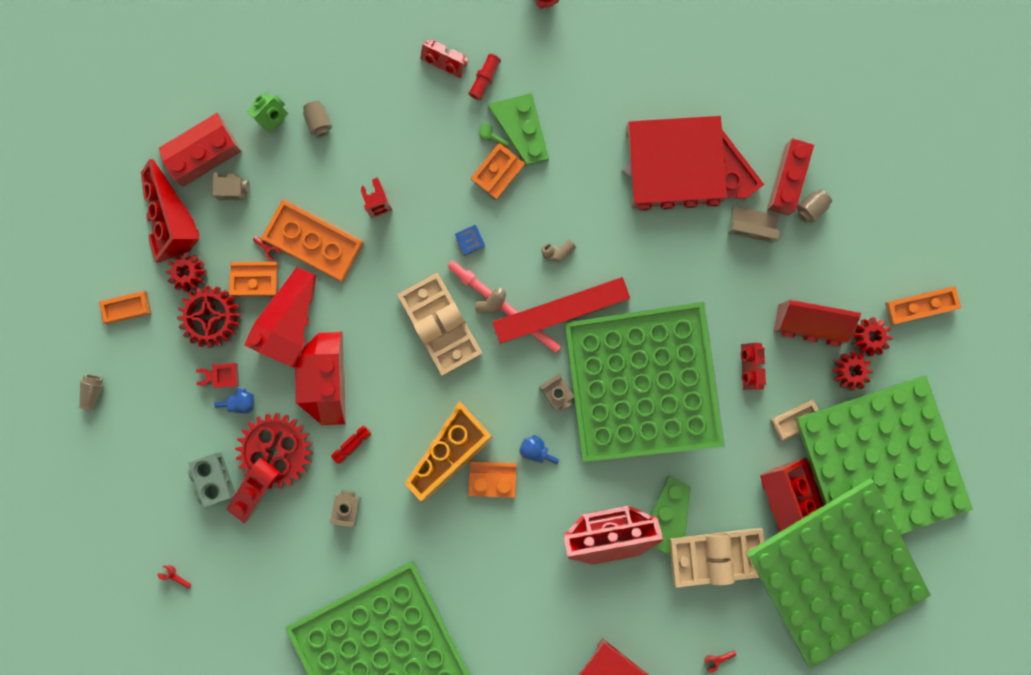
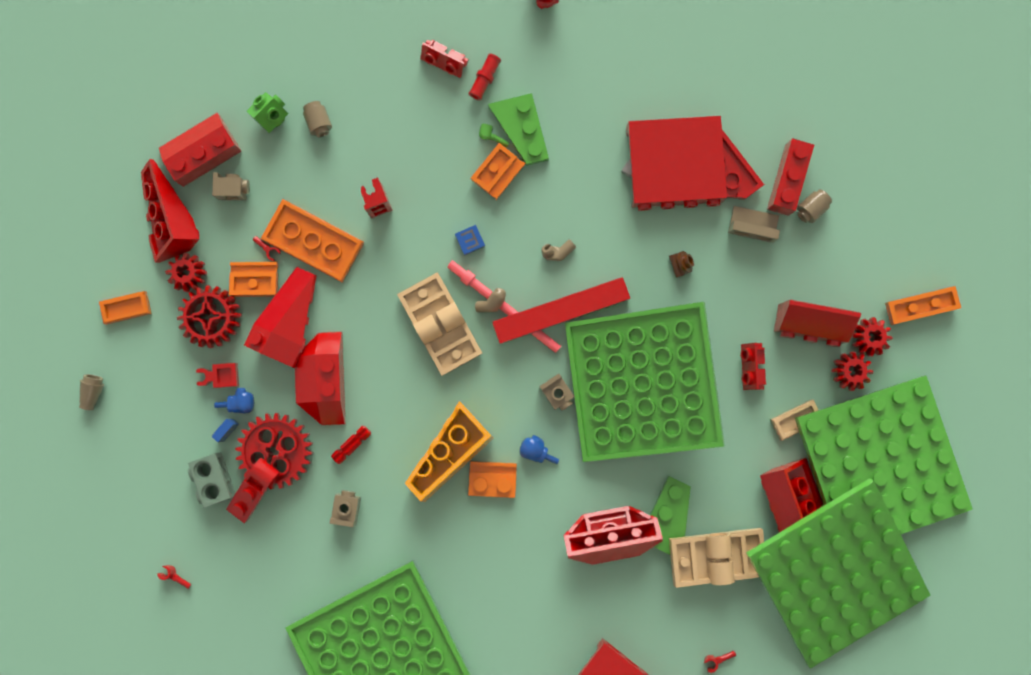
(225, 430): none -> blue tile
(681, 263): none -> reddish brown plate

